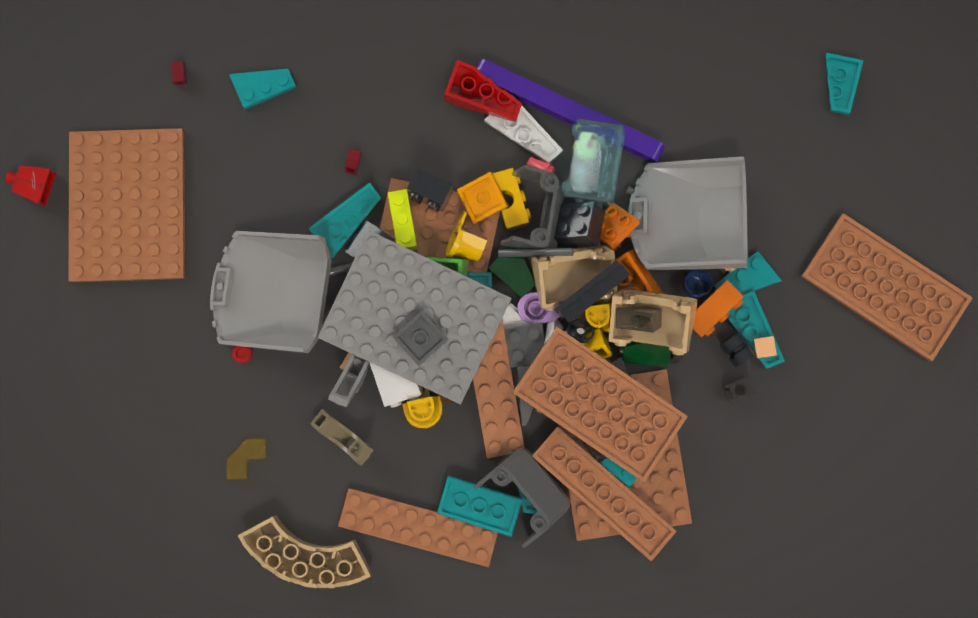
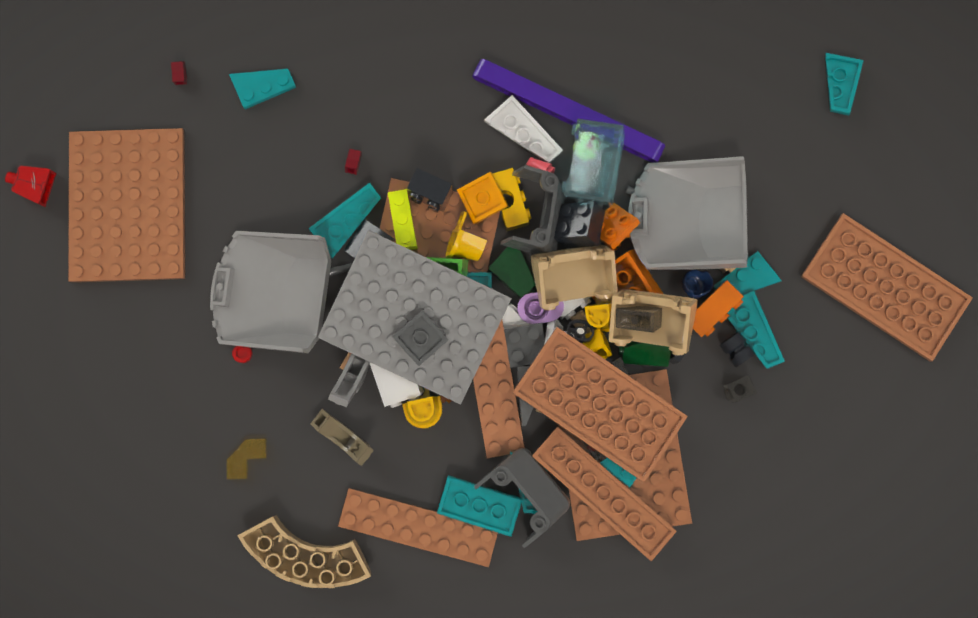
(476, 92): red wedge -> none
(536, 252): dark grey bar -> none
(593, 290): black fence -> none
(765, 347): light nougat tile -> none

